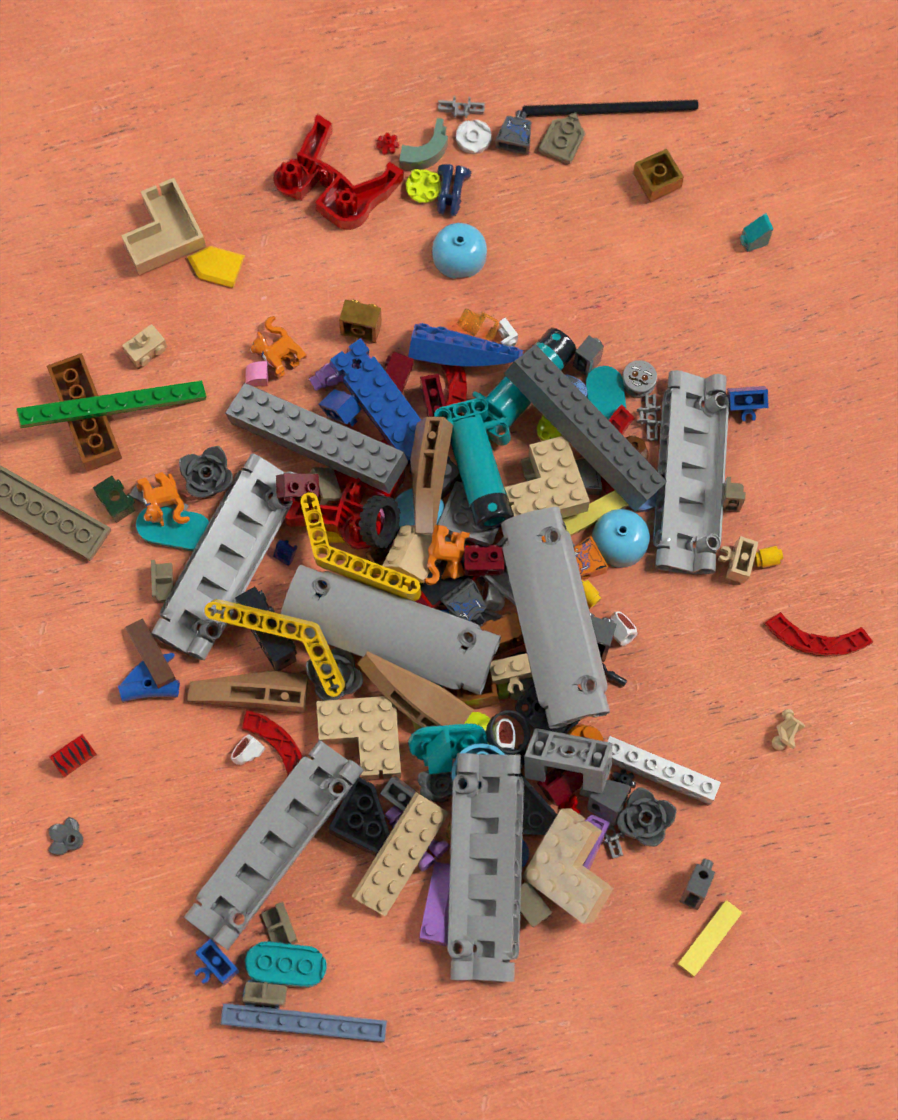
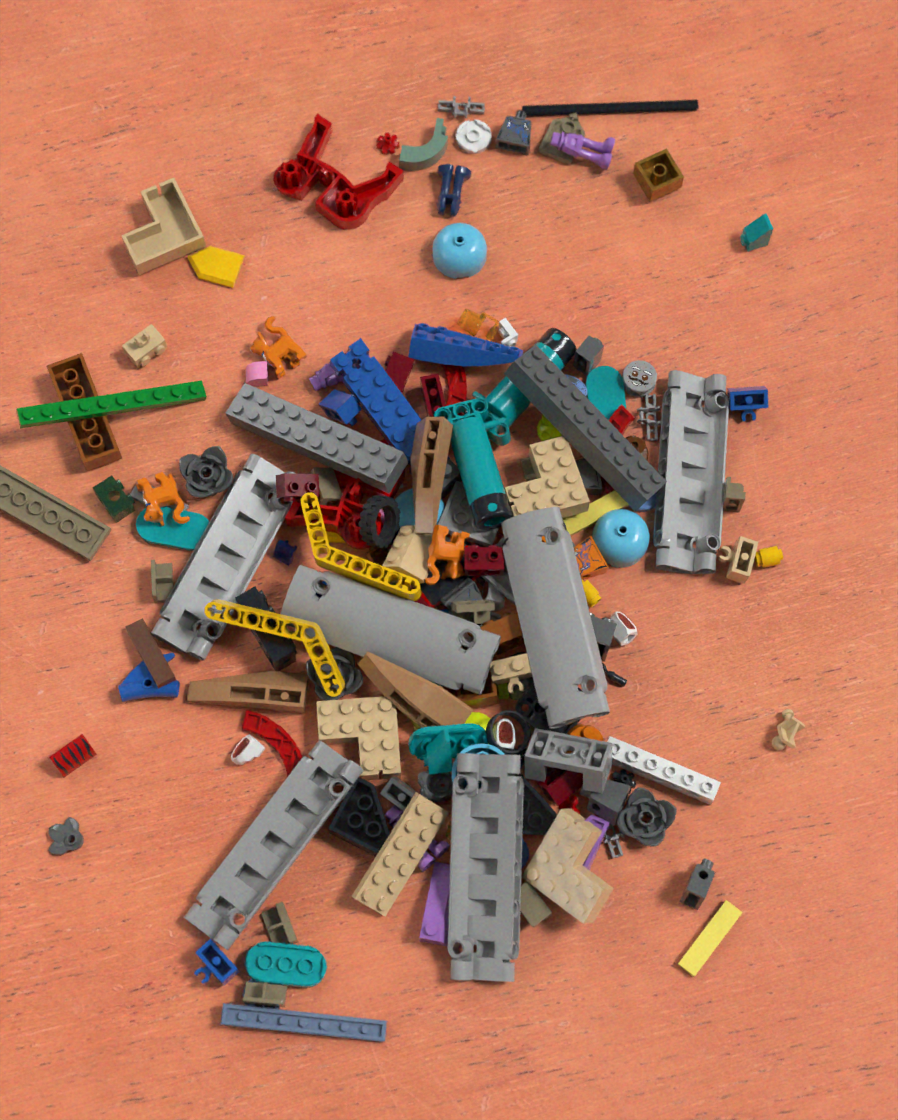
(360, 320): pearl gold brick -> none
(423, 185): neon yellow dish -> none
(473, 610): none -> dark tan panel
(573, 144): none -> medium lavender piece
(817, 644): red tile -> none

